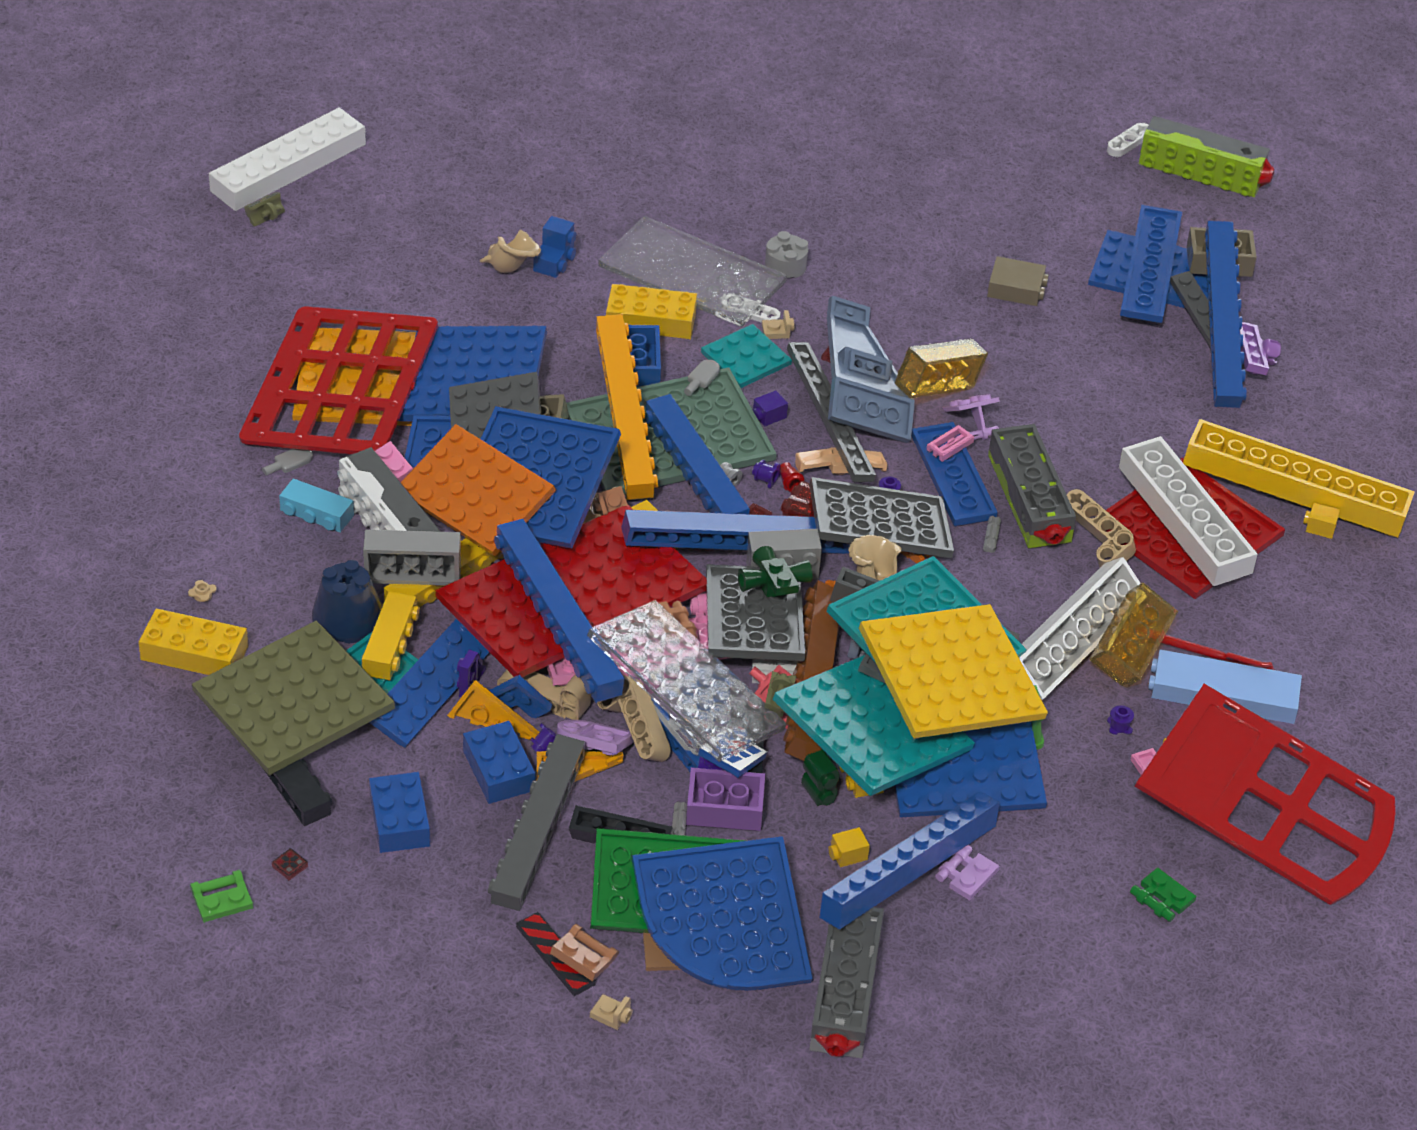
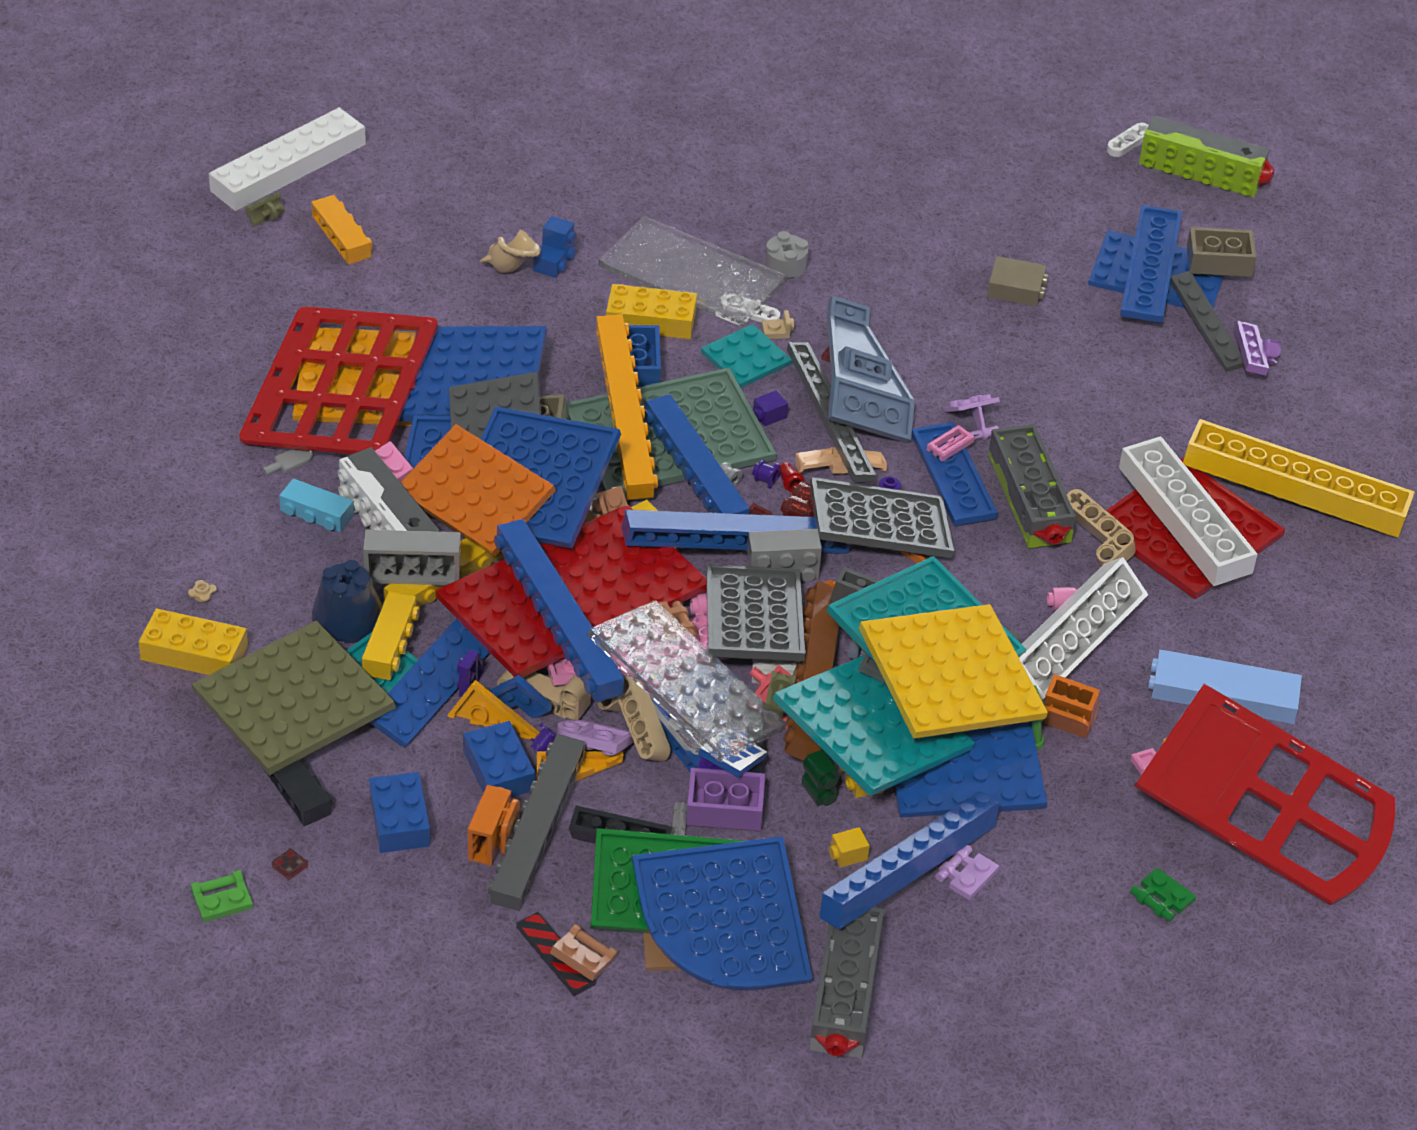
(341, 229): none -> light orange brick
(492, 825): none -> orange brick
(612, 1011): tan bracket -> none
(702, 376): light grey piece -> none
(774, 574): dark green brick -> none
(875, 556): tan hair -> none
(941, 368): clear yellow brick -> none
(991, 534): light grey axle -> none
(1059, 595): none -> bright pink brick
(1071, 706): none -> orange brick
(1120, 720): dark purple brick -> none
(1133, 635): clear yellow brick -> none
(1214, 653): red piece -> none
(1224, 315): blue brick -> none
(1321, 520): yellow brick -> none

